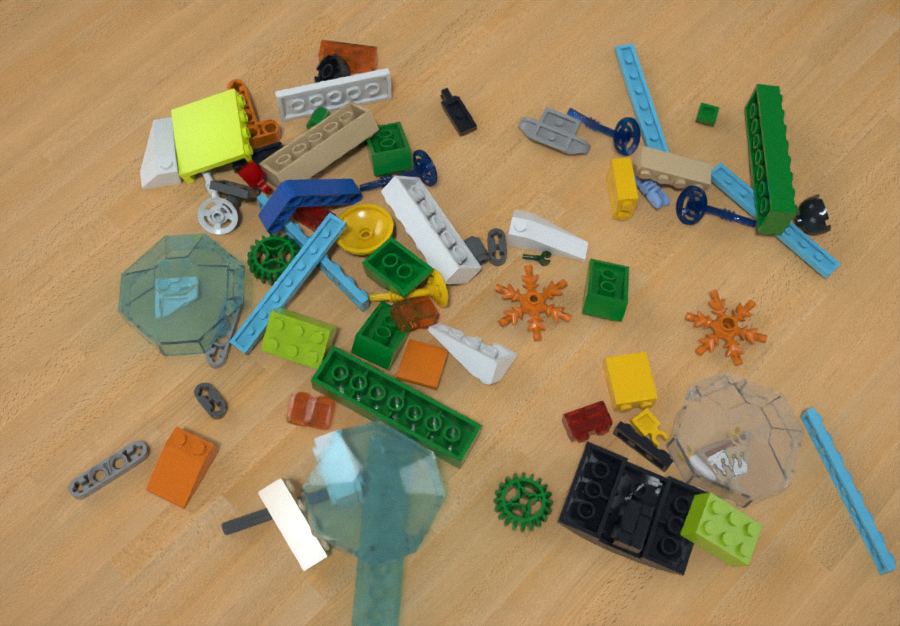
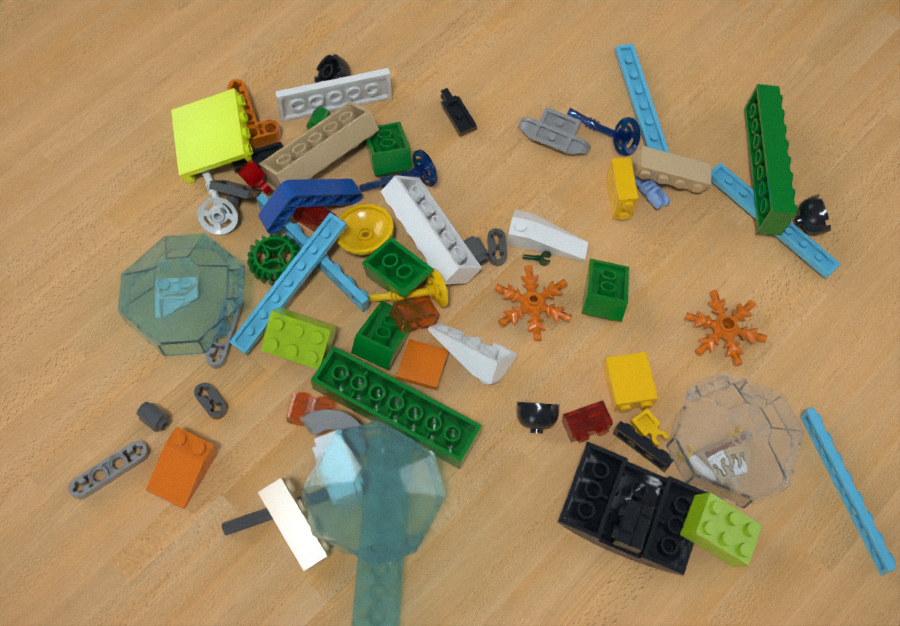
(153, 416): none -> dark grey brick
(160, 157): white wedge -> none
(325, 419): none -> light grey arch
(359, 57): clear orange brick -> none
(513, 505): green gear -> none
(537, 415): none -> black cylinder
(701, 205): clear blue dish -> none
(707, 114): green plate -> none

